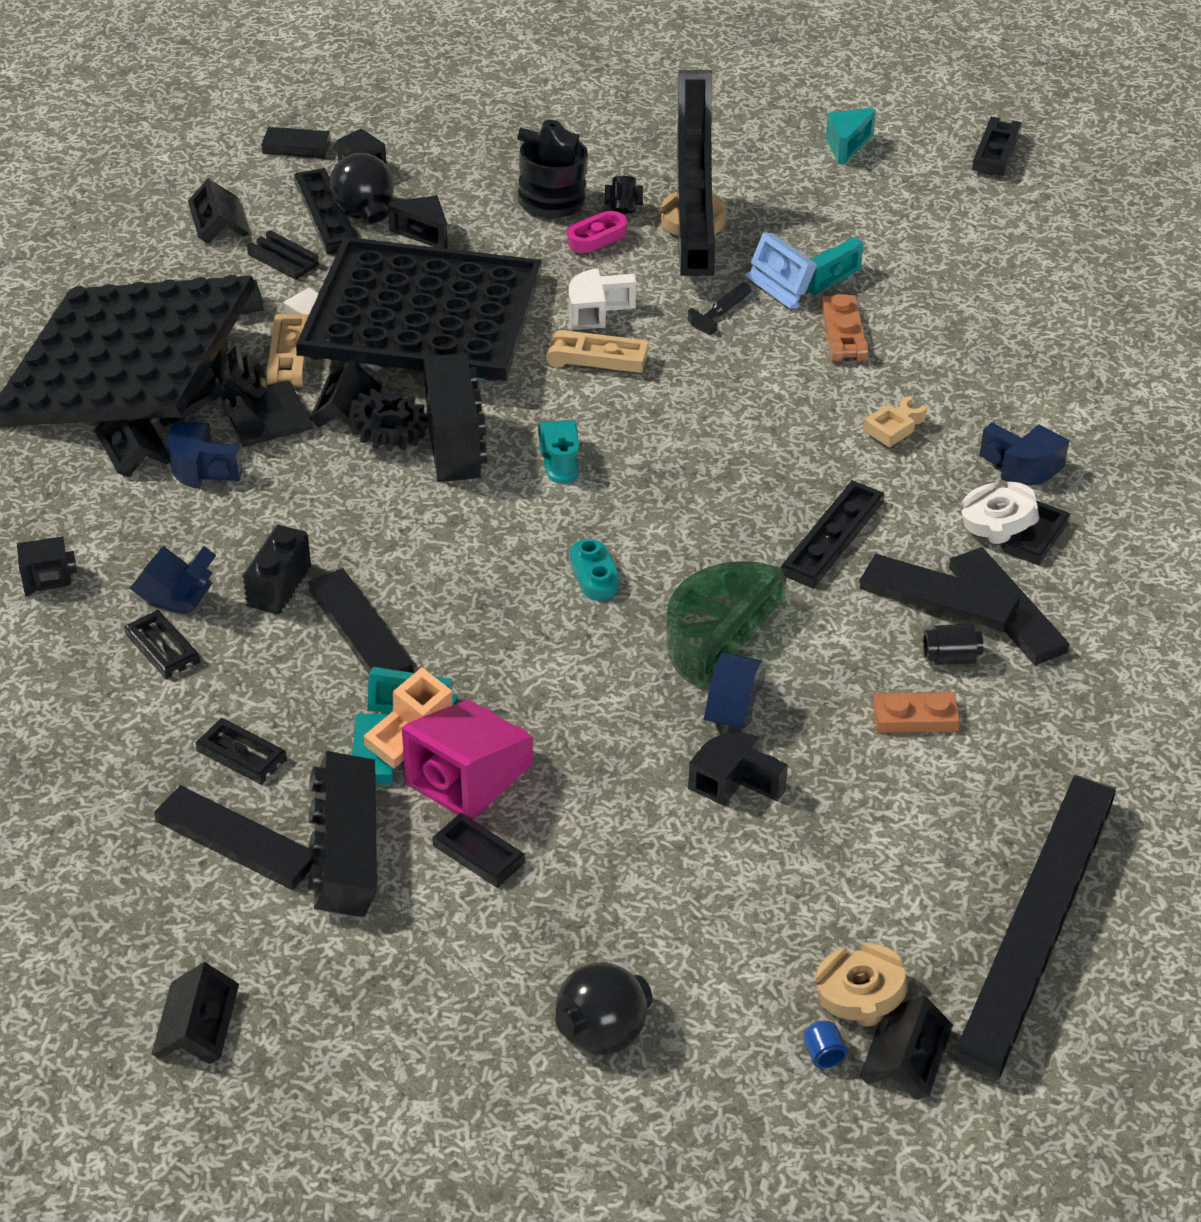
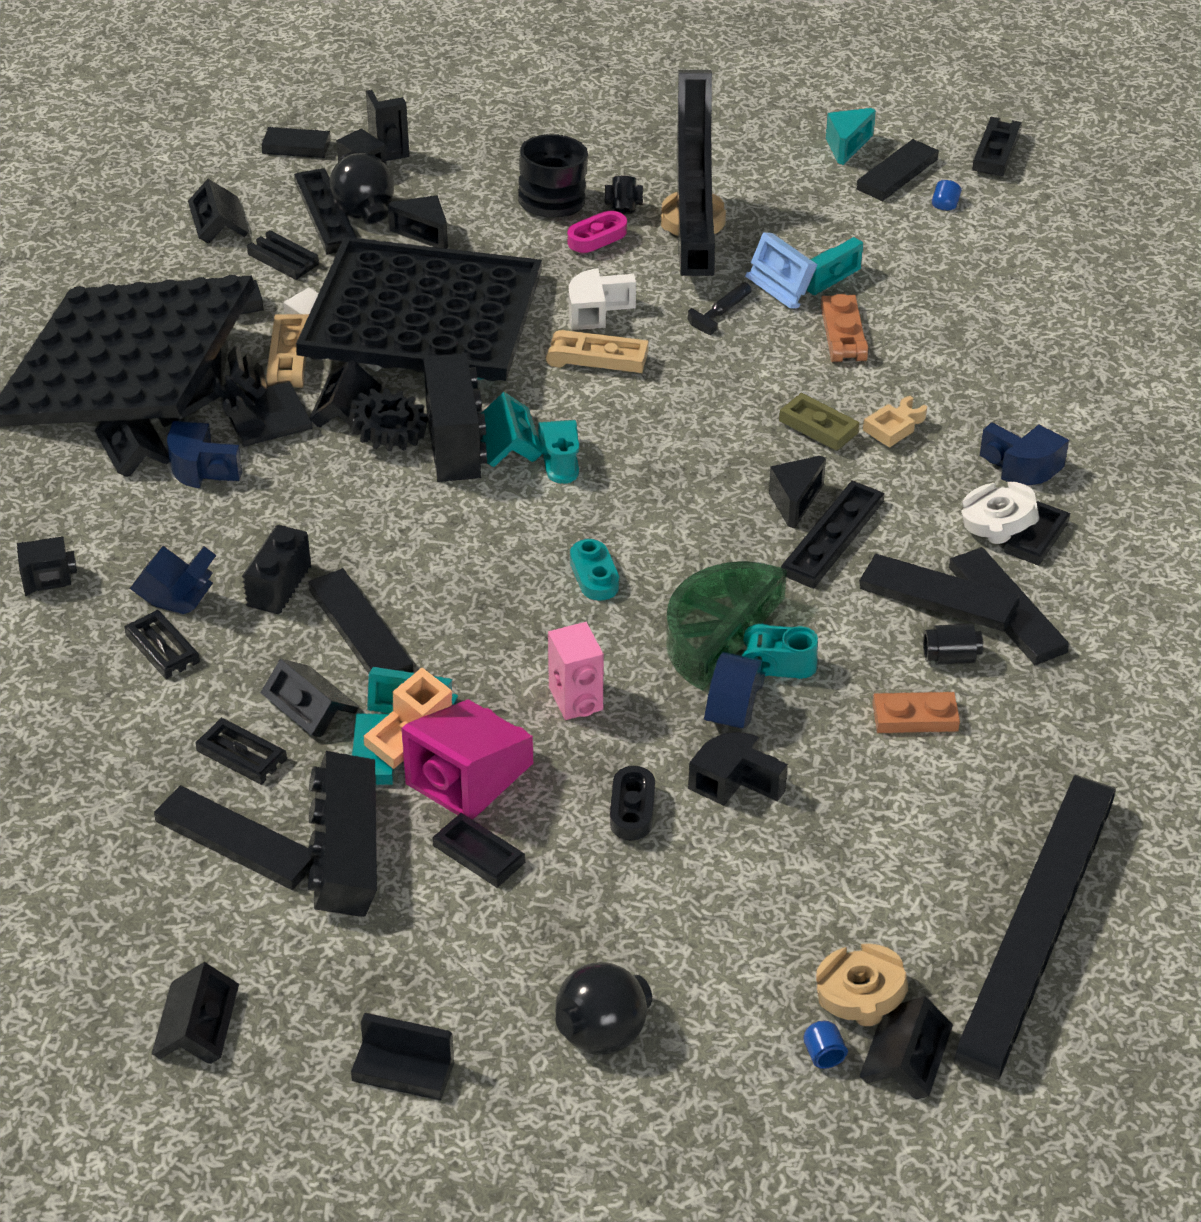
(306, 696): none -> black panel
(389, 124): none -> black panel
(404, 1056): none -> black panel
(508, 429): none -> teal panel
(553, 143): black piece -> none
(575, 670): none -> bright pink brick
(631, 805): none -> black plate
(784, 650): none -> teal piece
(796, 486): none -> black slope
(819, 421): none -> olive plate
(897, 170): none -> black tile
(946, 195): none -> blue piece

